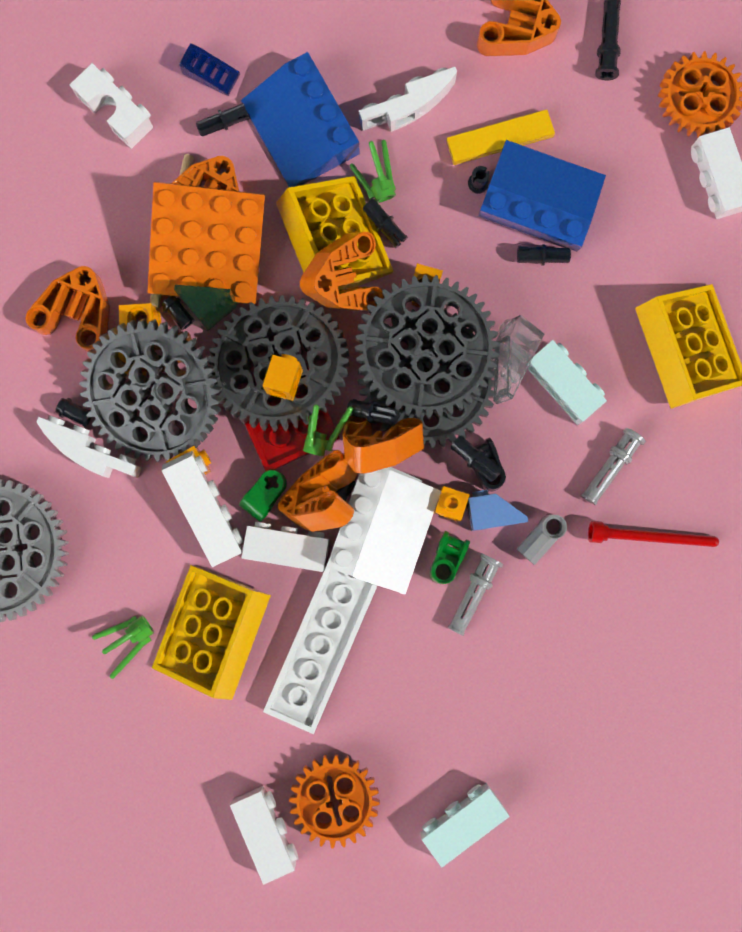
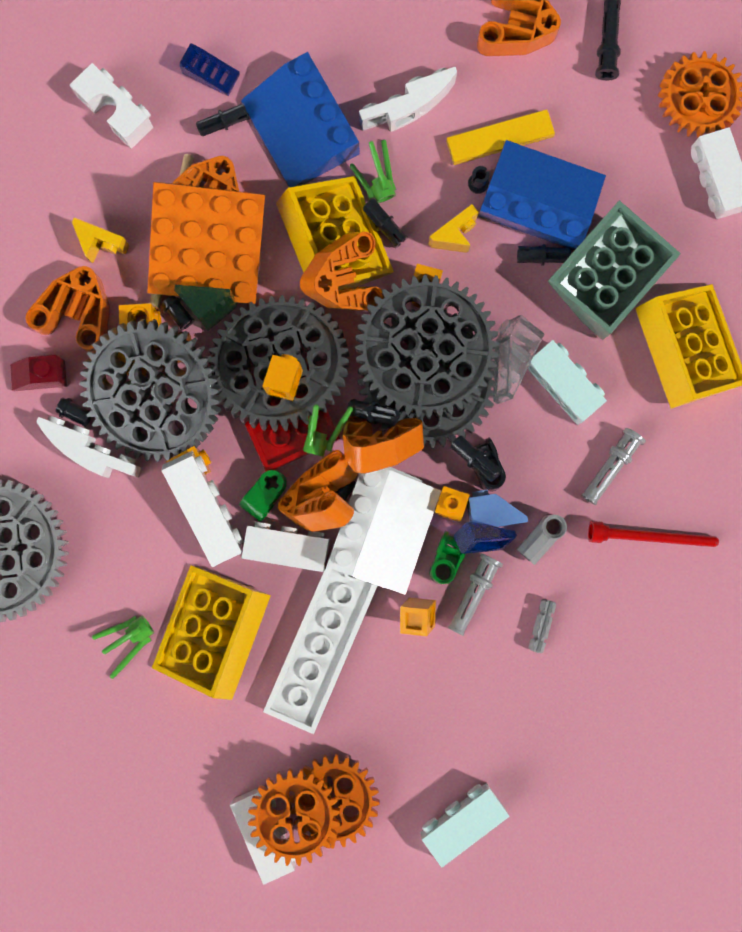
(38, 373): none -> dark red slope
(93, 238): none -> yellow slope
(269, 819): none -> orange gear
(417, 616): none -> light orange brick
(450, 236): none -> yellow slope
(480, 537): none -> clear blue slope
(542, 626): none -> light grey axle
(612, 270): none -> sand green slope

